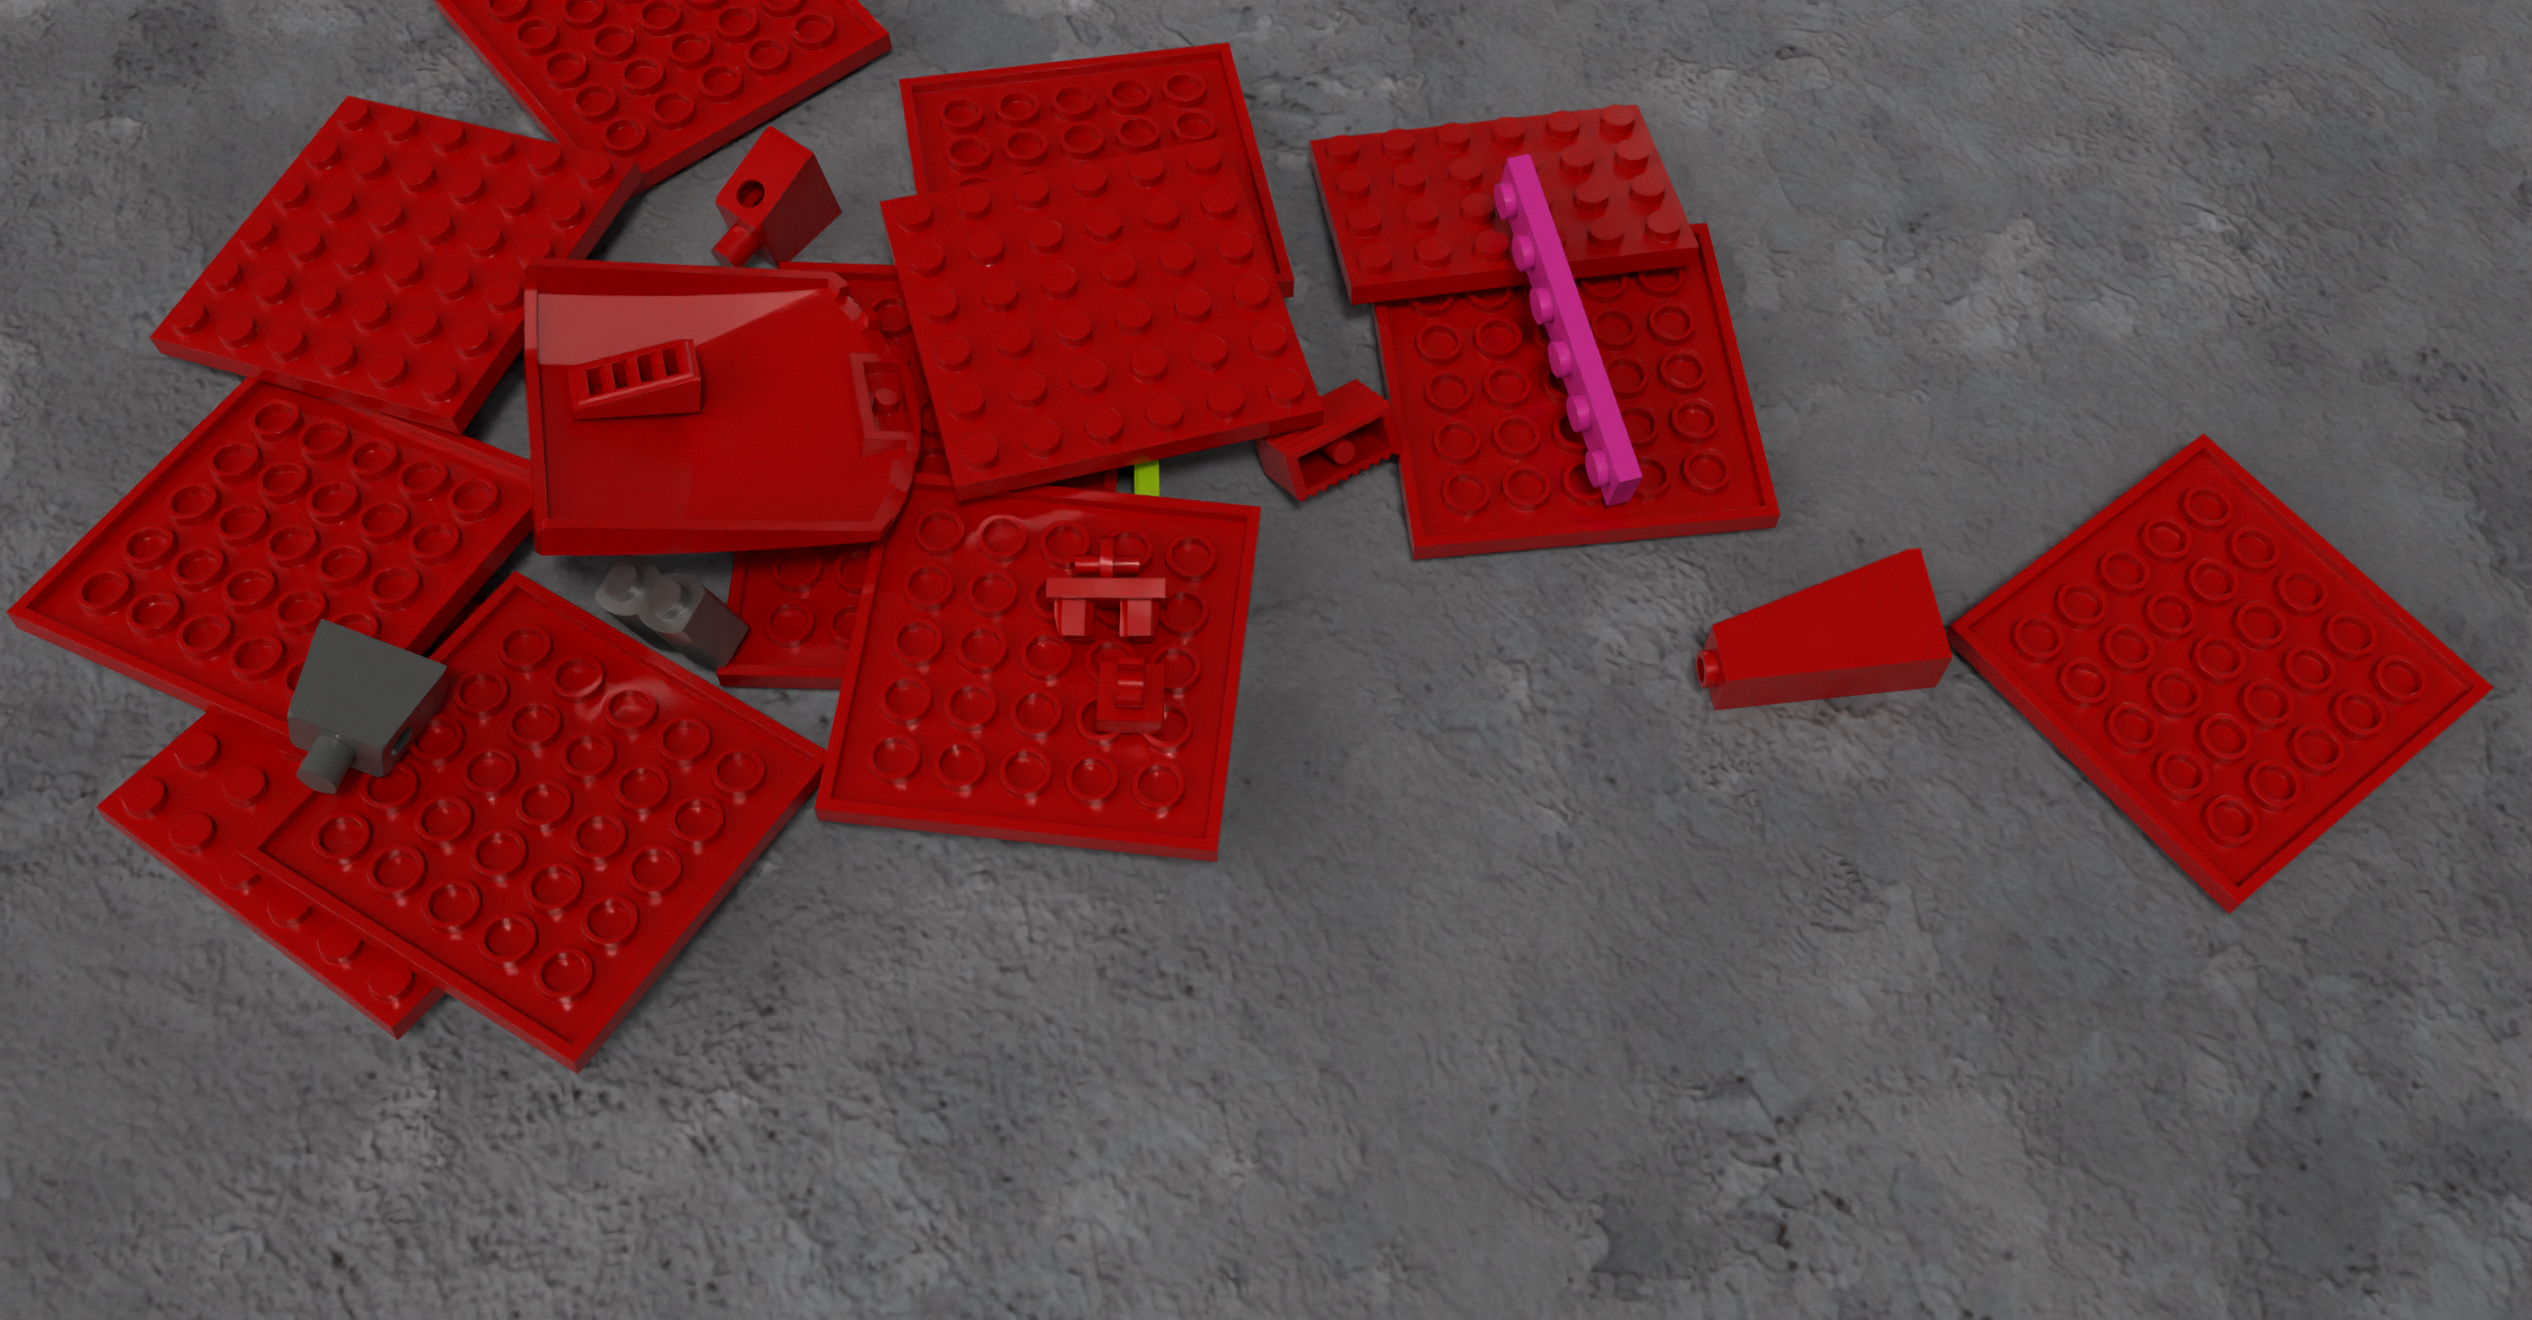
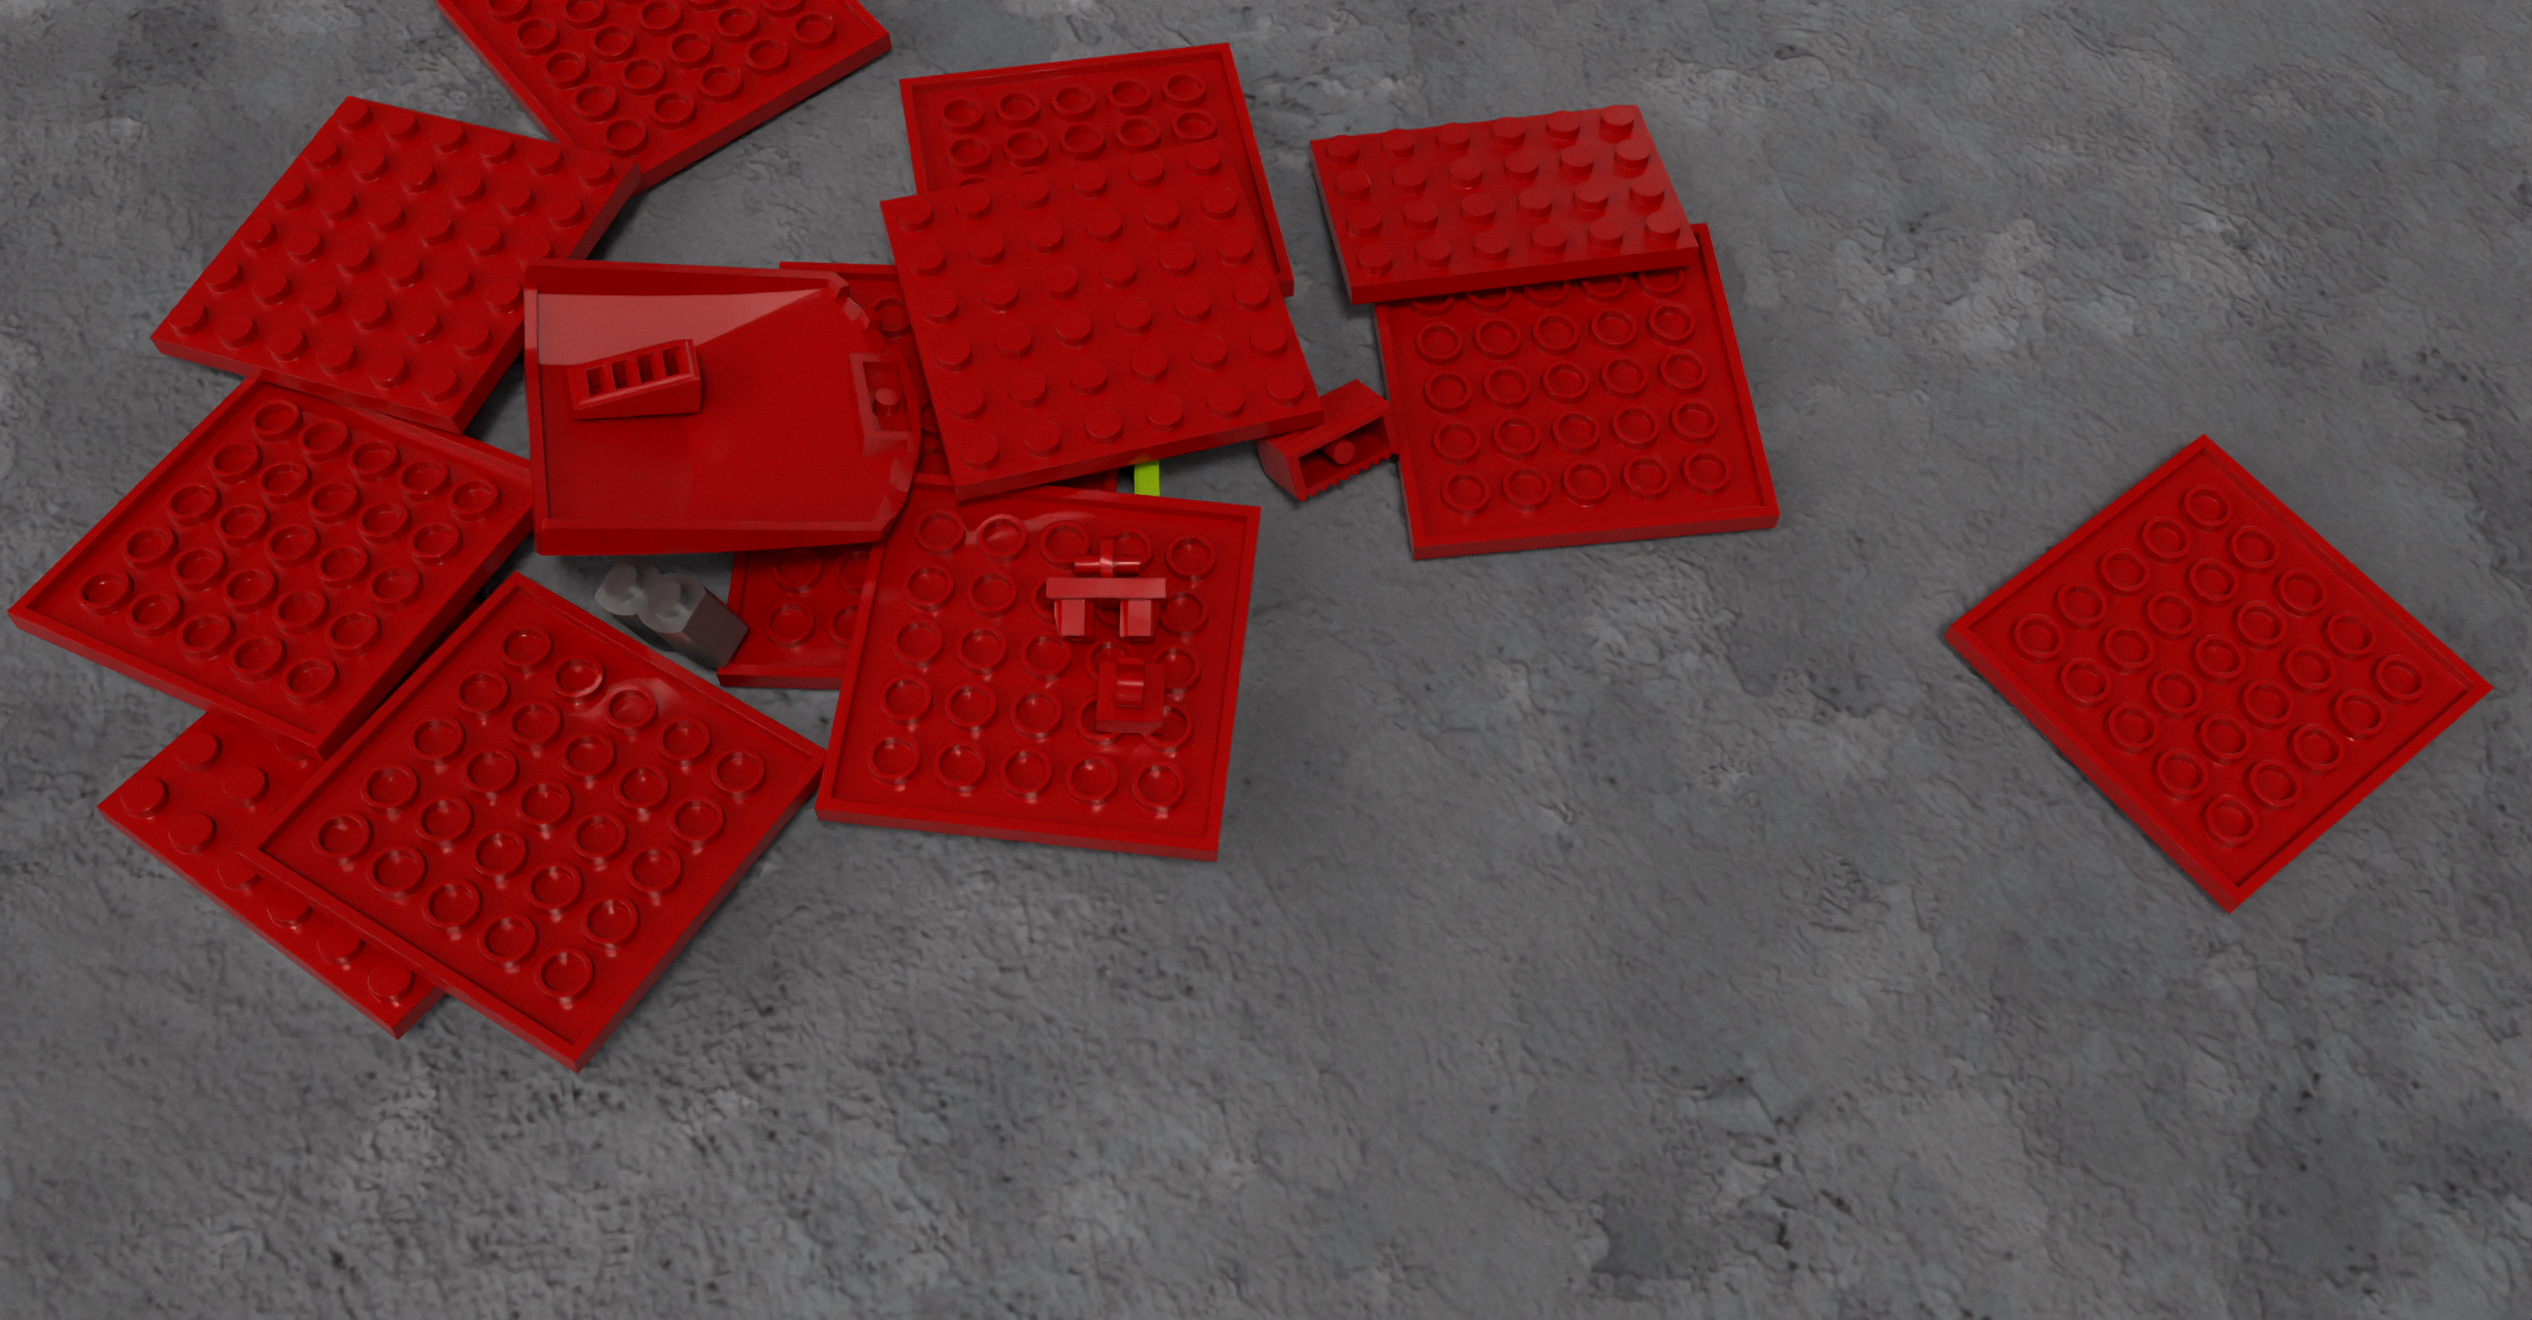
(359, 705): dark grey torso -> none
(773, 203): red torso -> none
(1572, 346): dark pink plate -> none
(1832, 640): red slope -> none

